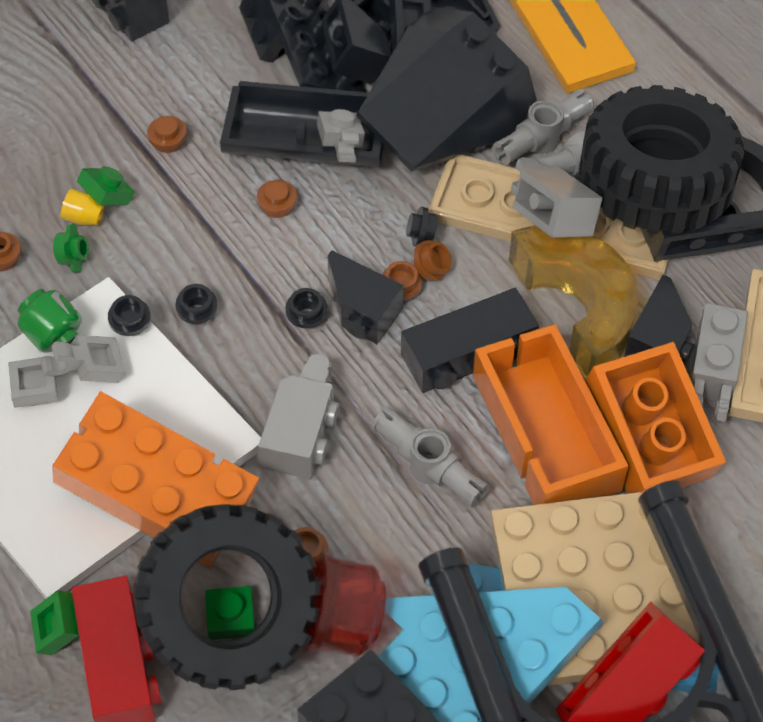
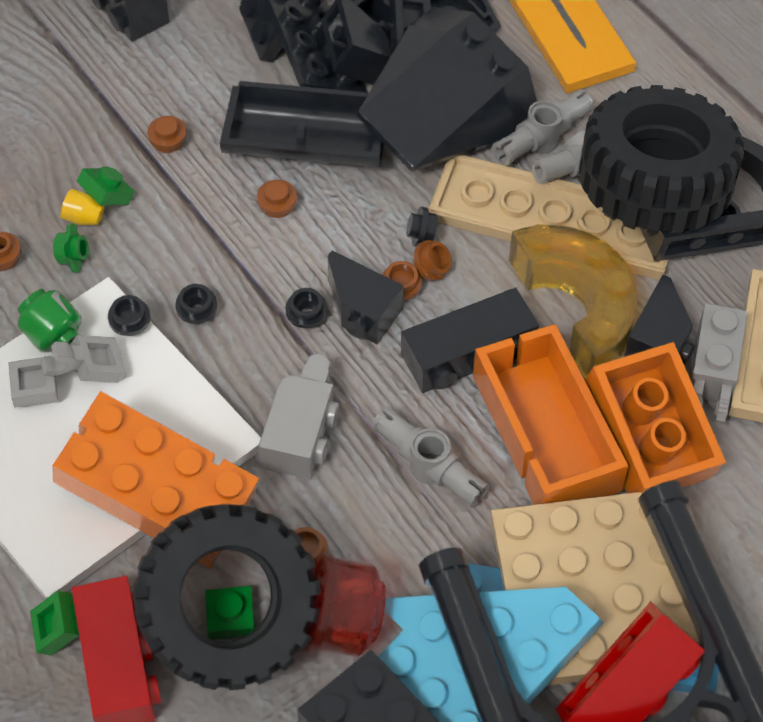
(341, 130): light grey plate -> none
(555, 200): light grey hinge -> none

